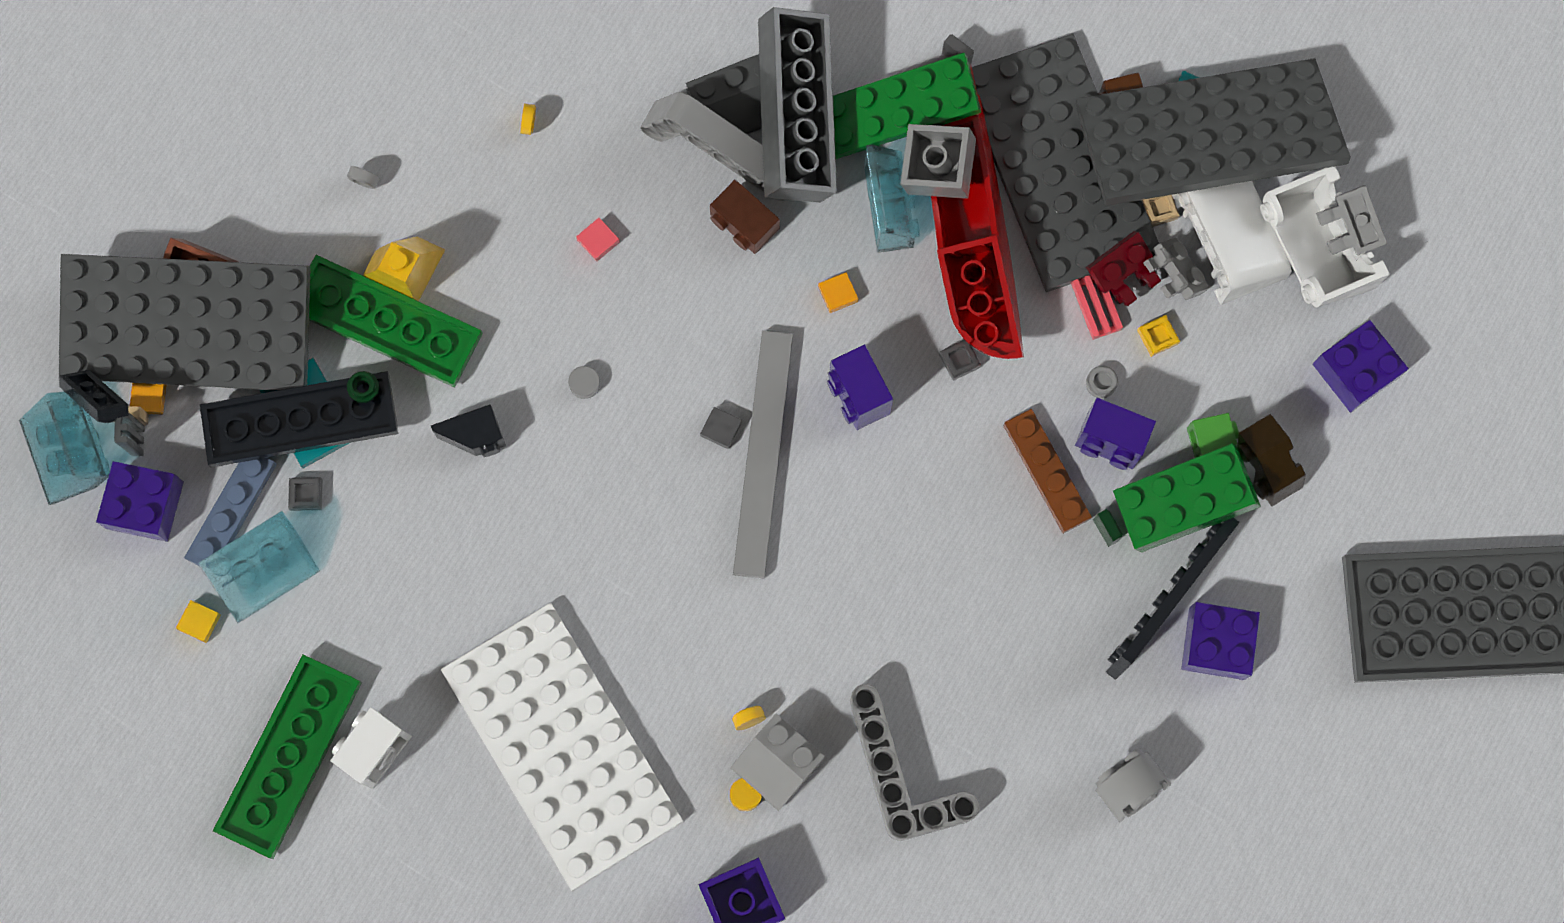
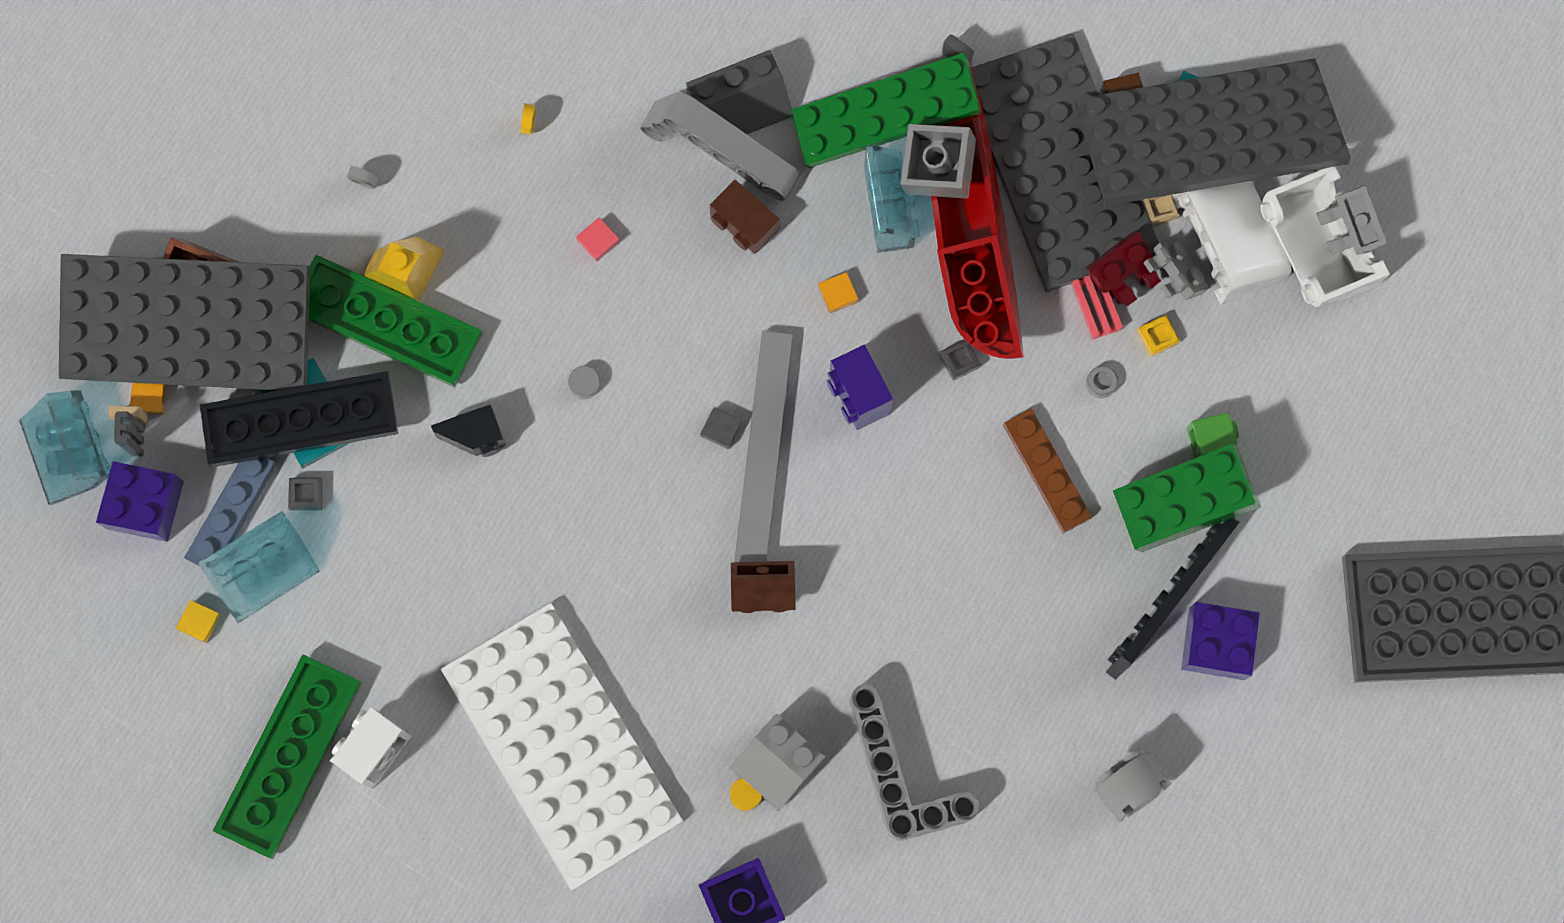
(93, 396): black plate -> none
(358, 379): dark green plate -> none
(748, 717): yellow tile -> none
(763, 586): none -> copper brick
(796, 105): dark grey brick -> none
(1108, 527): dark green tile -> none
(1114, 434): dark purple brick -> none
(1268, 452): dark brown brick -> none
(1360, 366): dark purple brick -> none

